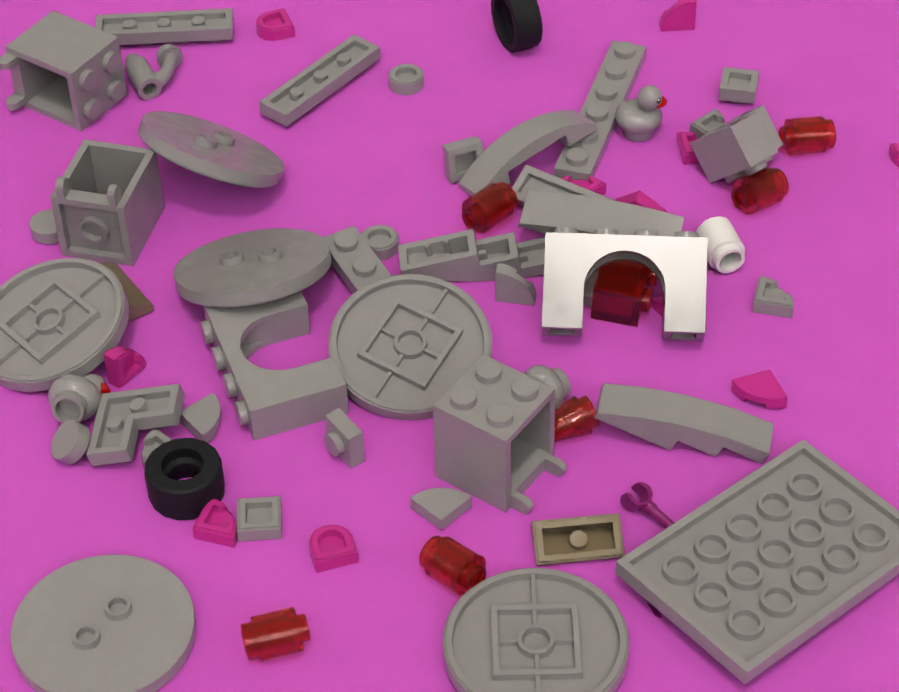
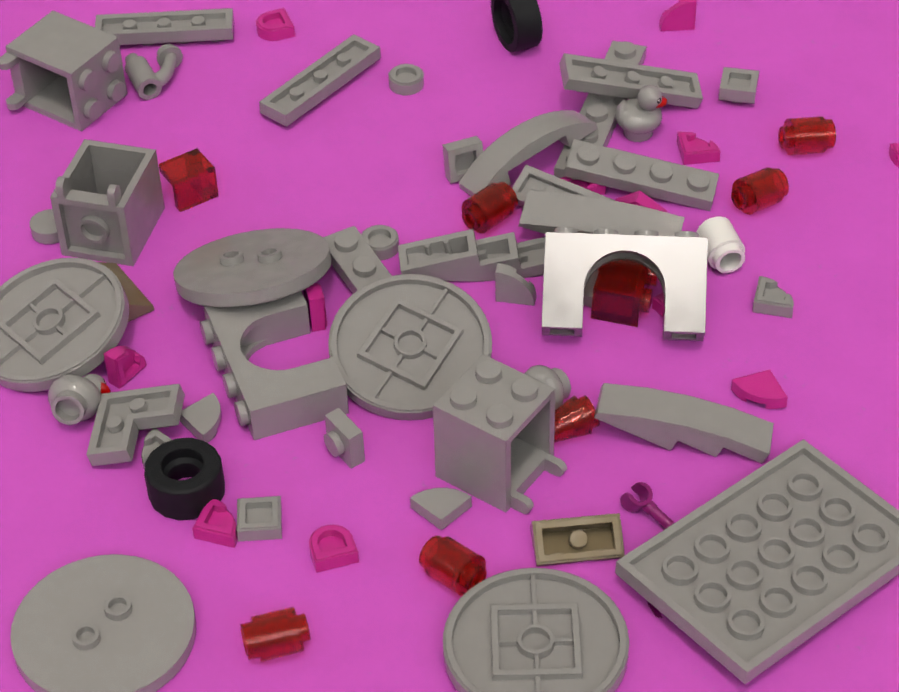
(70, 442): light grey tile -> none
(191, 179): none -> clear red panel
(210, 149): light grey plate -> none
(316, 307): none -> dark pink tile
(626, 79): none -> light grey plate
(638, 172): none -> light grey plate
(707, 123): light grey tile -> none
(738, 146): light grey brick -> none

